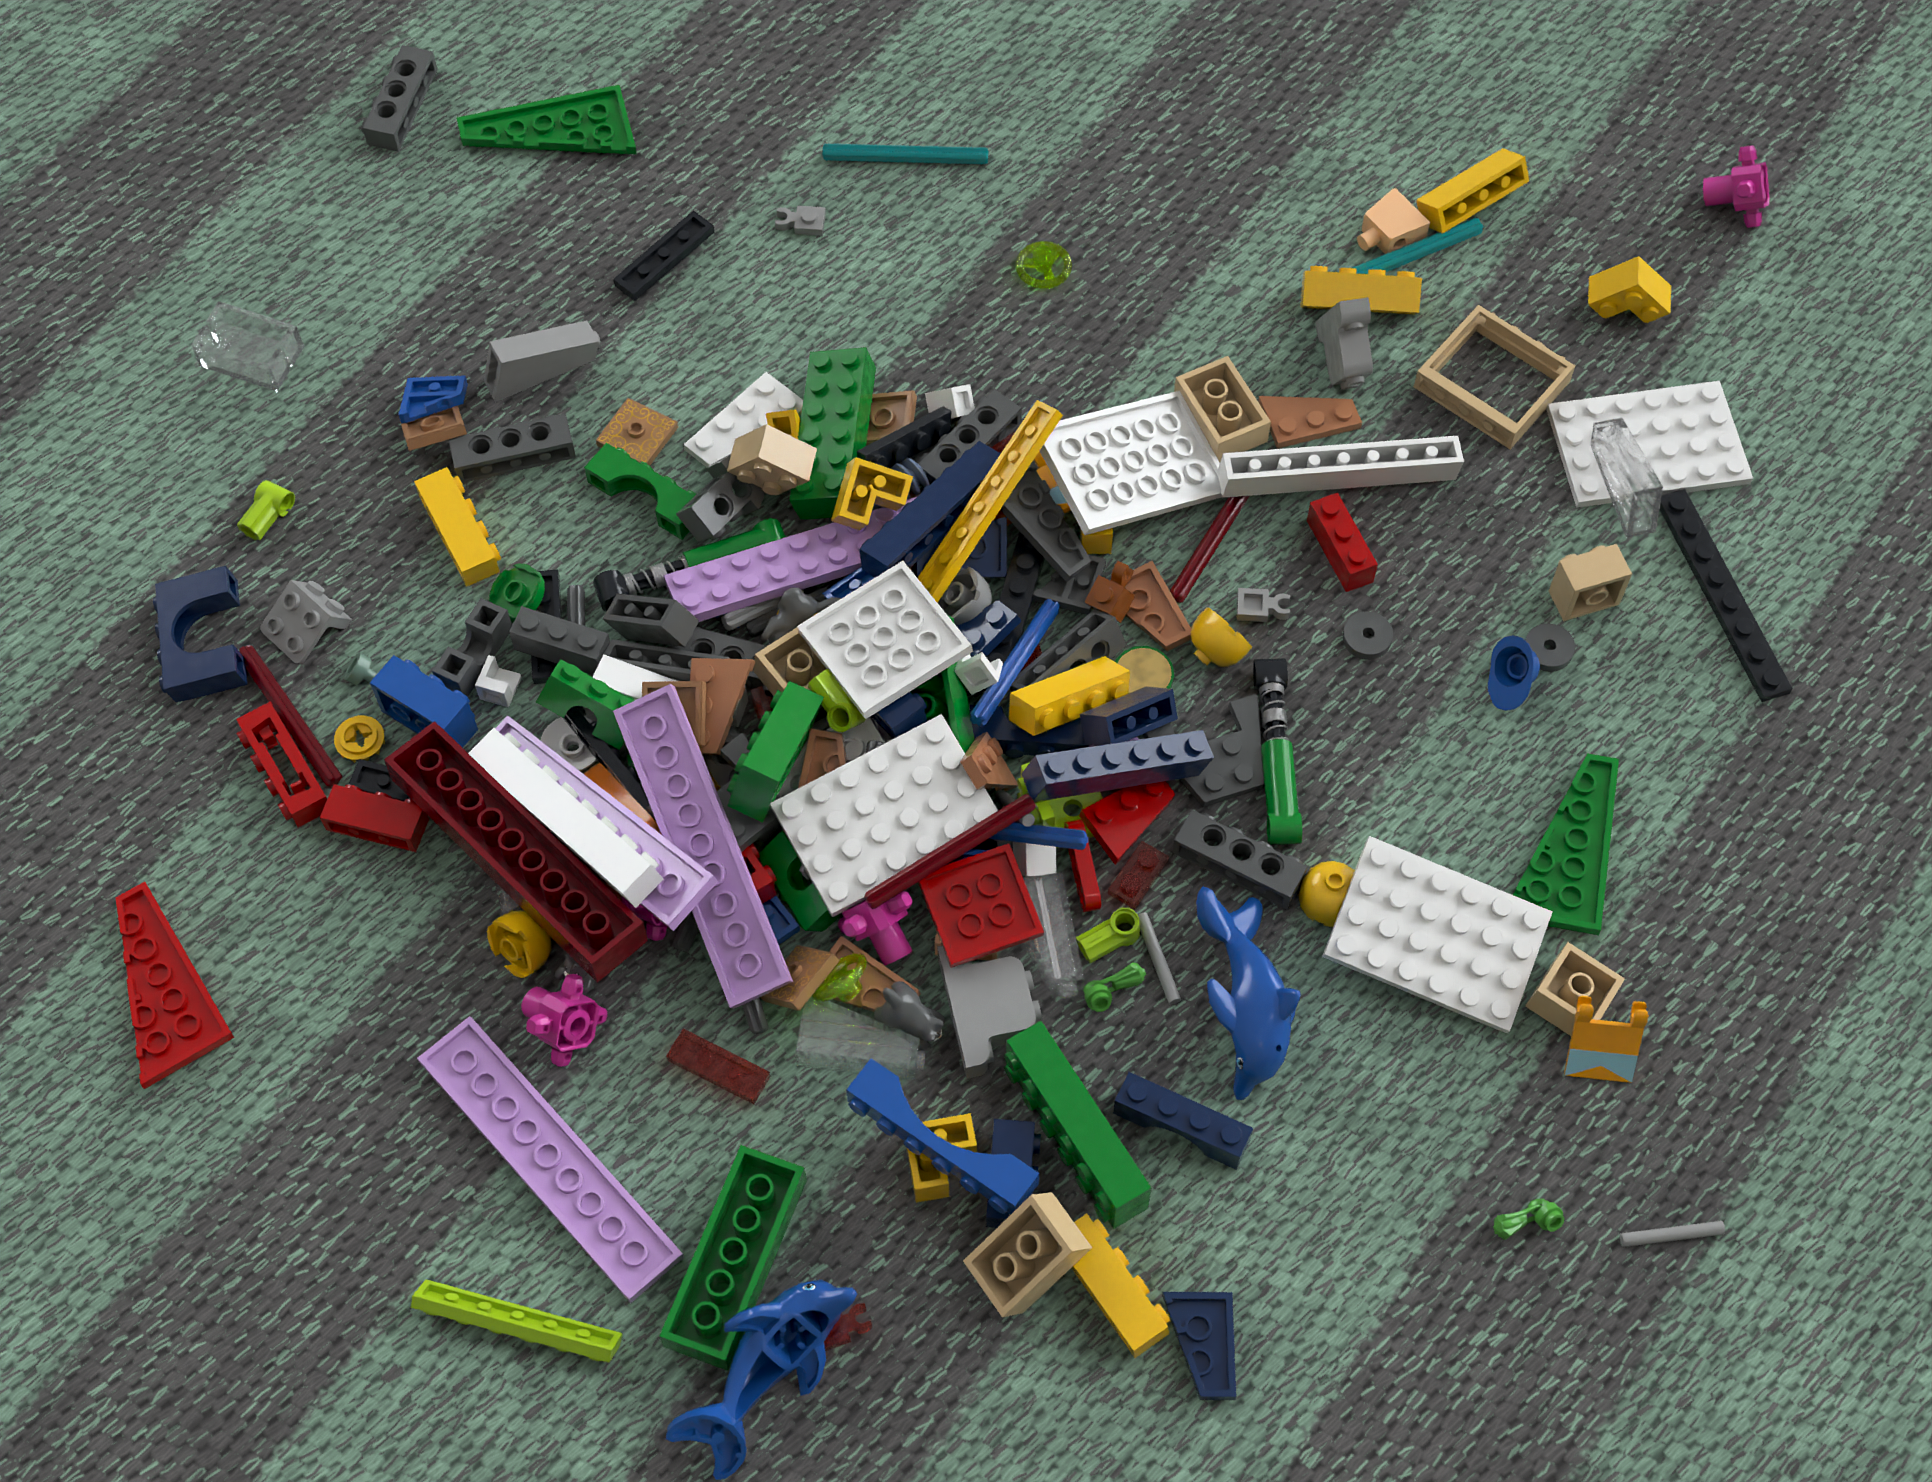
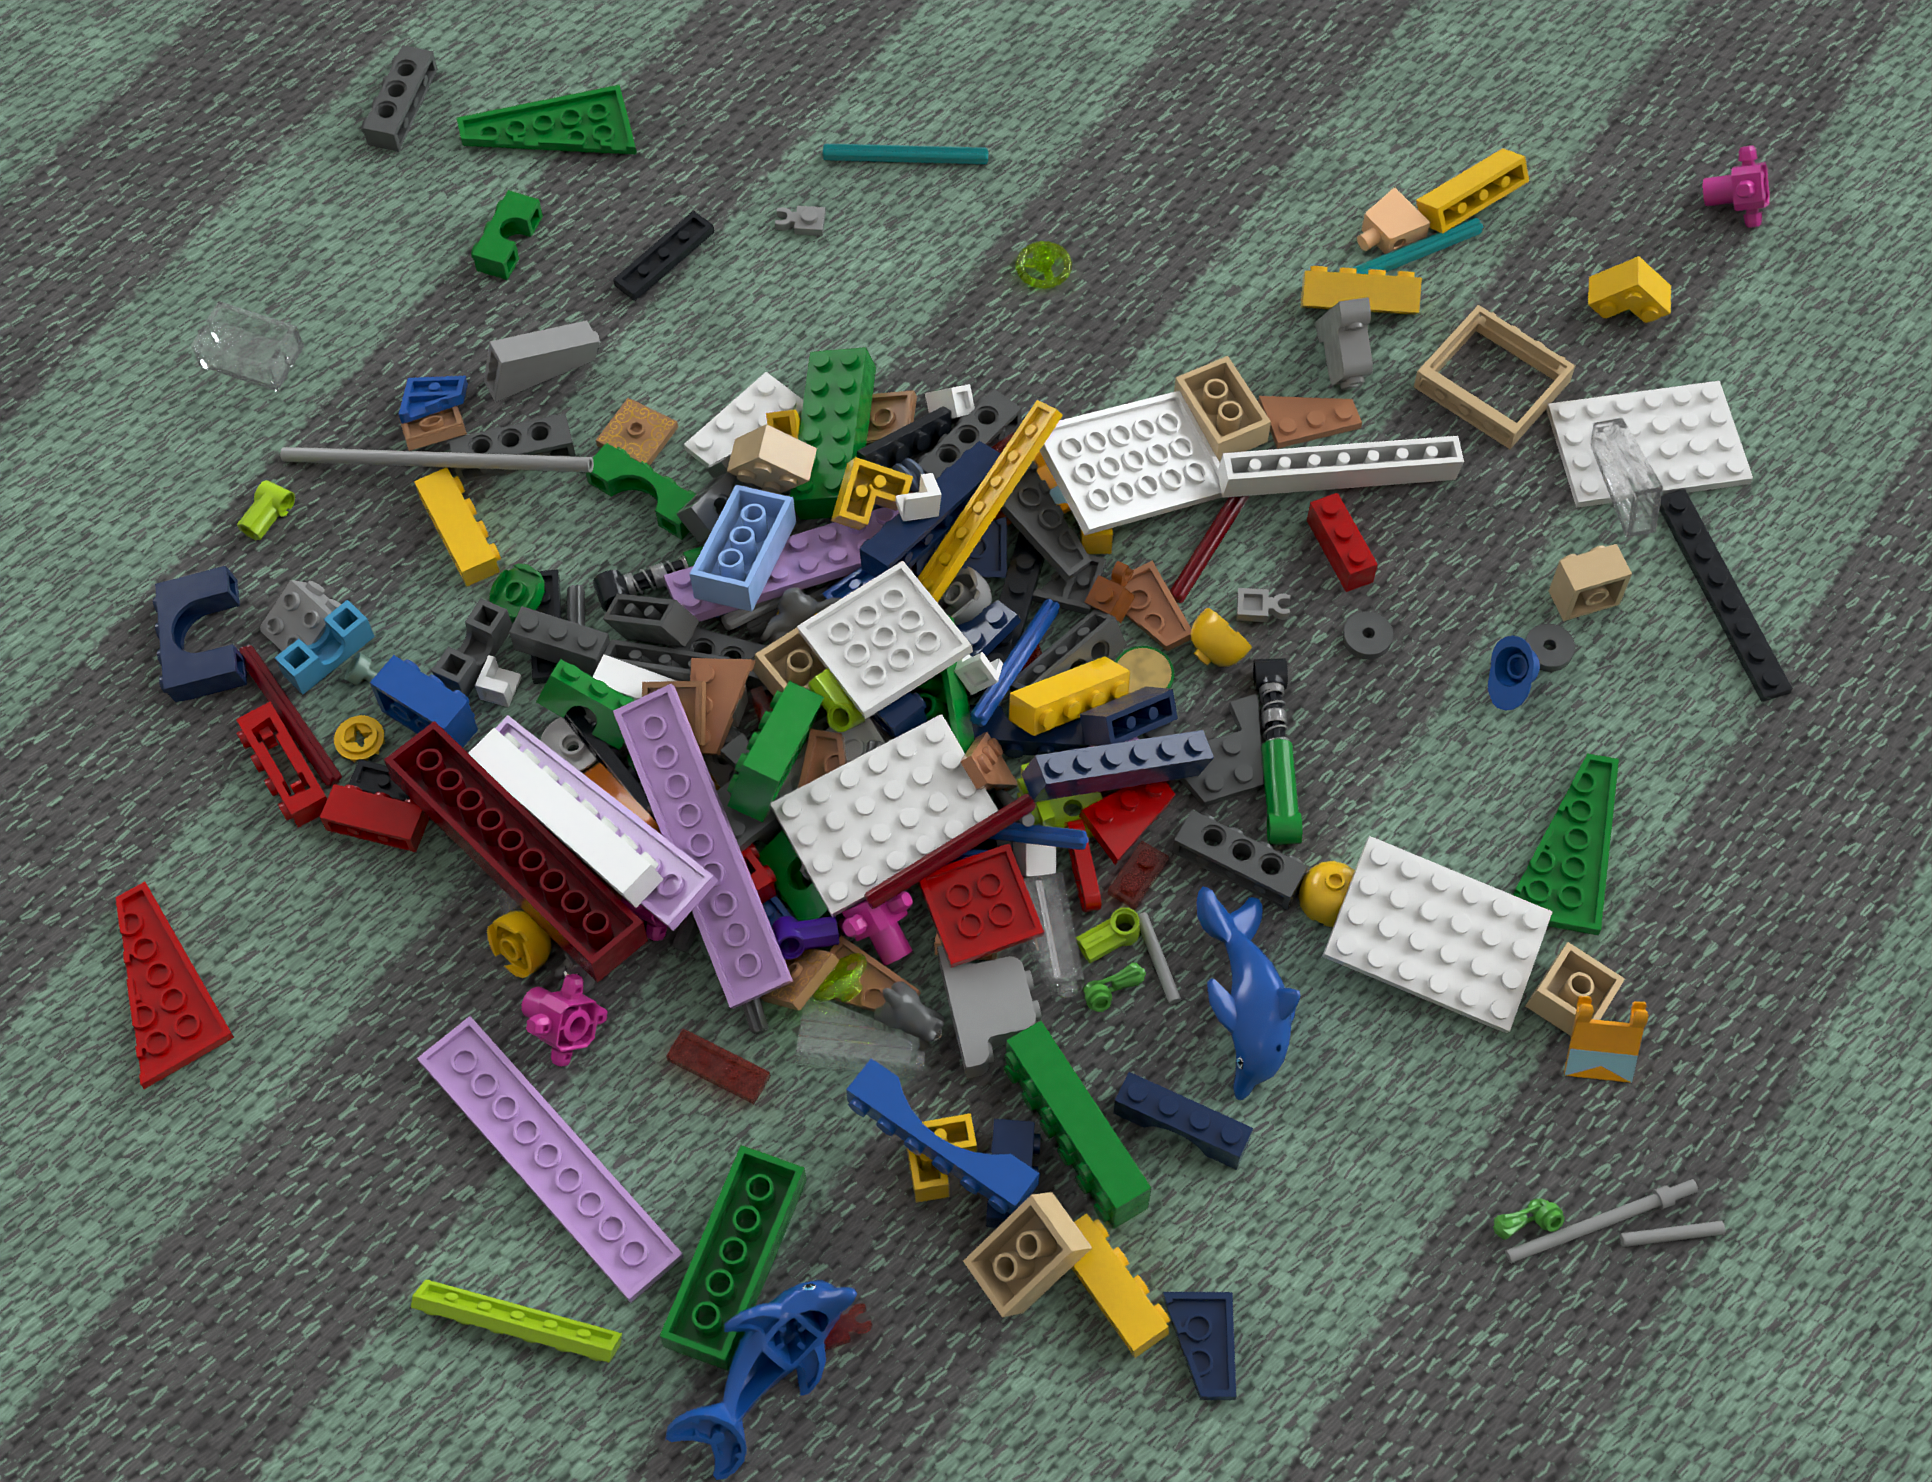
(344, 635): none -> dark azure arch
(437, 459): none -> light grey piece
(512, 216): none -> green arch
(743, 548): none -> light blue brick
(797, 936): none -> dark purple piece
(922, 503): none -> white panel
(1661, 1197): none -> light grey bar

